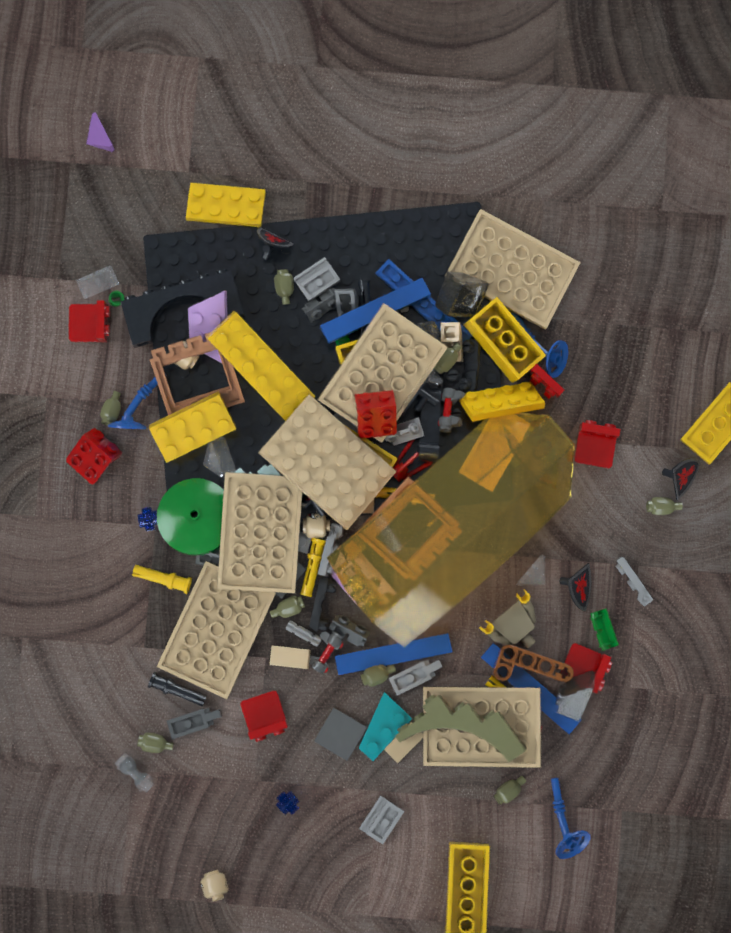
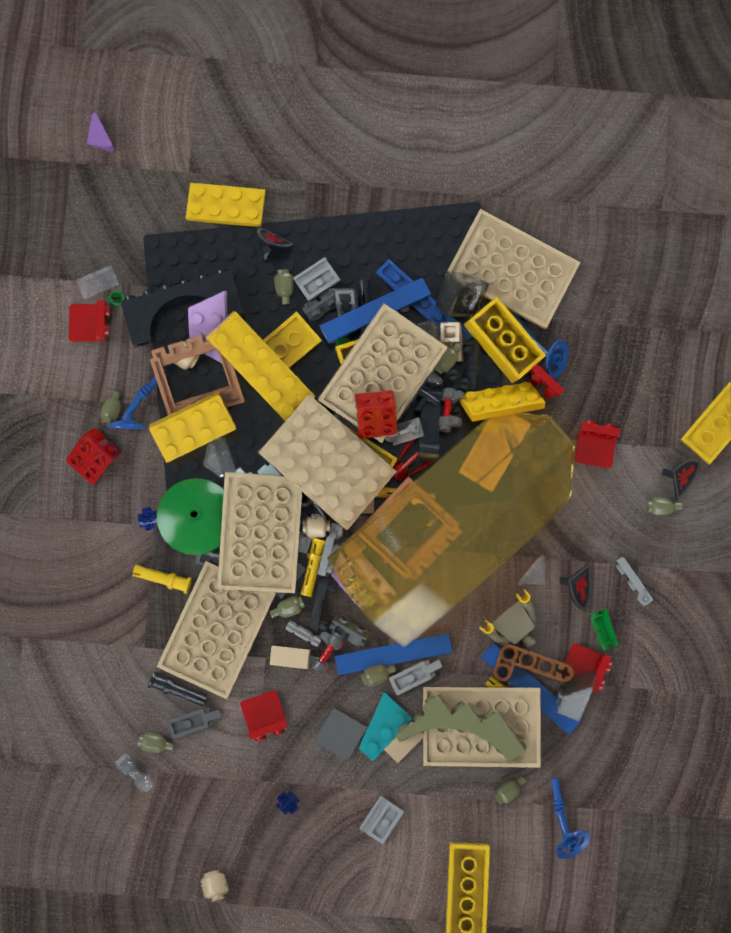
(292, 340): none -> yellow plate

